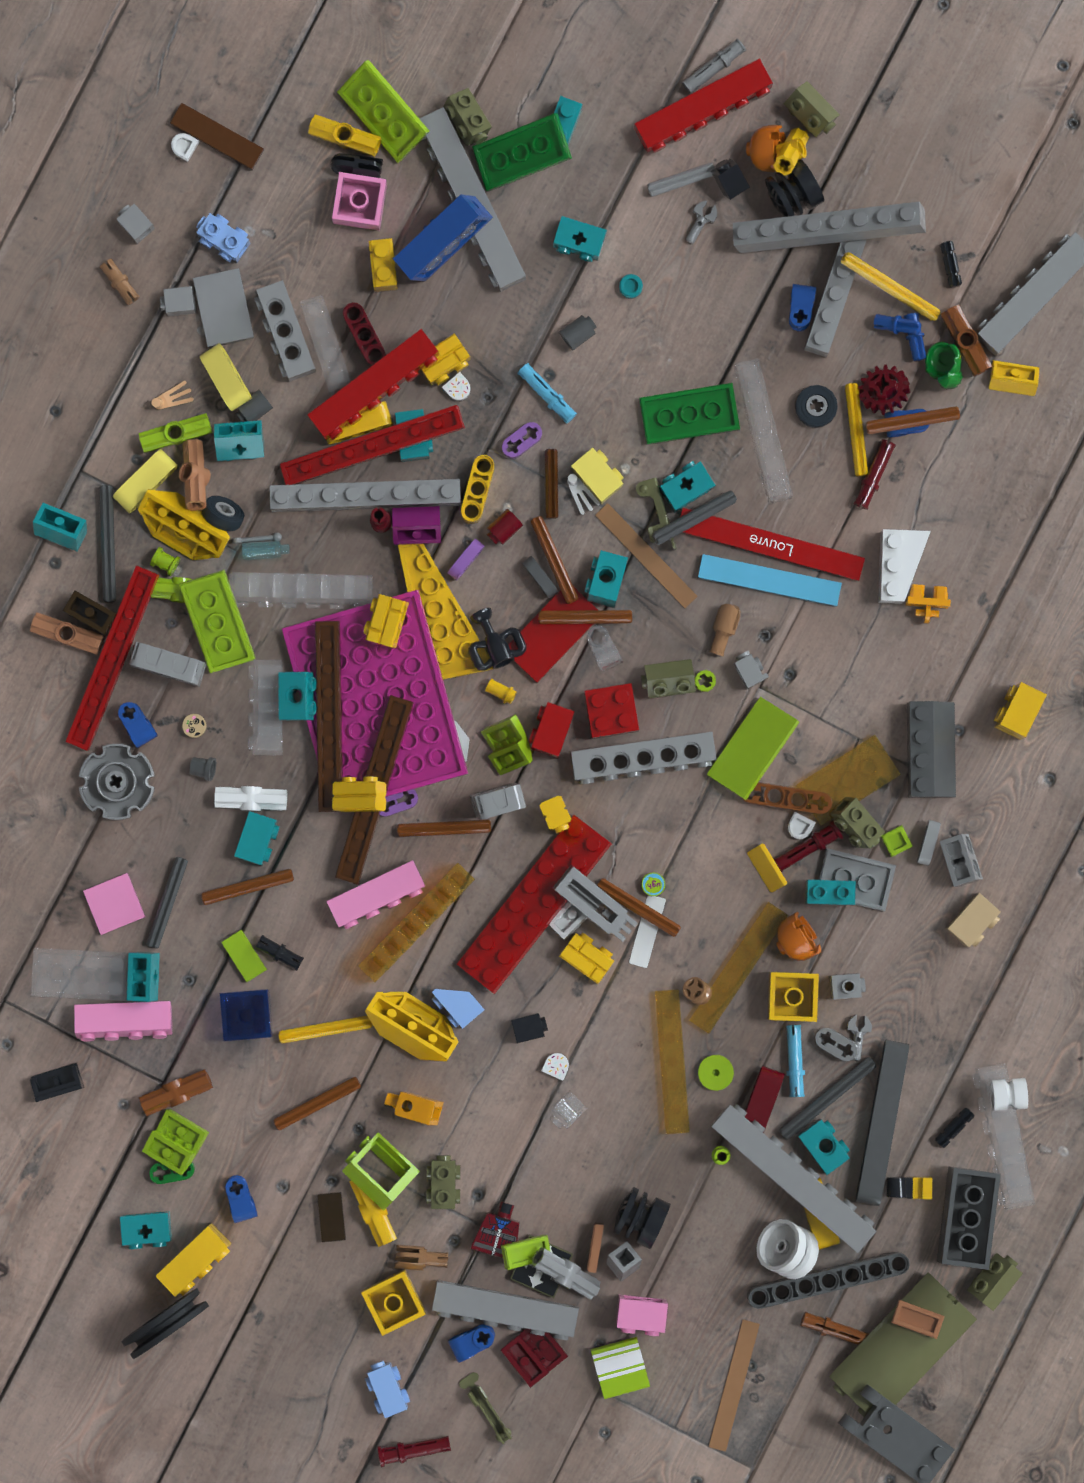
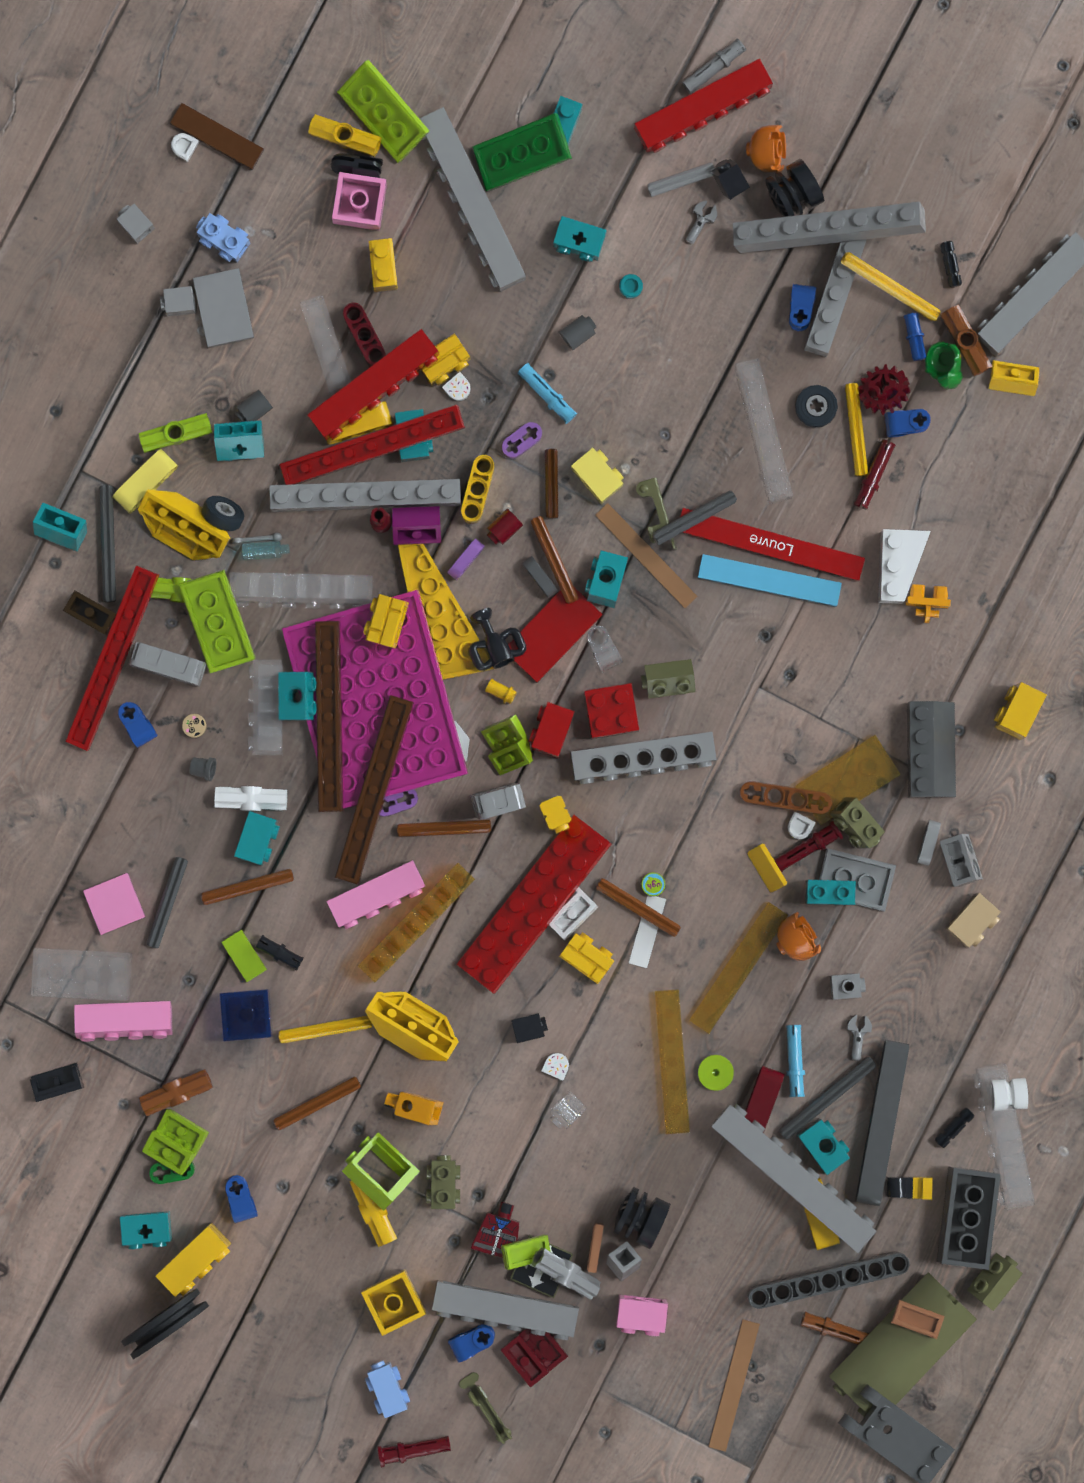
(81, 638): nougat piece -> none
(98, 777): light grey piece -> none
(119, 281): medium nougat pin -> none
(143, 976): teal brick -> none
(165, 400): light nougat piece -> none
(165, 561): lime bush -> none
(194, 475): nougat piece -> none
(225, 377): light yellow beam -> none
(277, 294): light grey brick -> none
(331, 1217): dark brown tile -> none
(359, 795): yellow brick -> none
(418, 1258): medium nougat arm -> none
(442, 237): blue brick -> none
(459, 1004): light blue slope -> none
(467, 117): olive brick -> none
(576, 487): white piece -> none
(585, 617): dark orange axle -> none
(587, 897): light grey hinge -> none
(620, 1367): slope -> none
(680, 497): teal brick -> none
(689, 413): green tile -> none
(694, 986): medium nougat wheel -> none
(702, 687): lime bush -> none
(724, 626): medium nougat arm -> none
(725, 1159): lime pin -> none
(749, 669): light grey brick -> none
(753, 748): lime tile -> none
(787, 1249): white wheel -> none
(791, 151): yellow piece -> none
(793, 996): yellow brick -> none
(811, 109): olive brick -> none
(840, 1039): light grey beam -> none
(896, 841): lime tile -> none
(897, 324): blue axle -> none
(913, 420): dark orange axle -> none

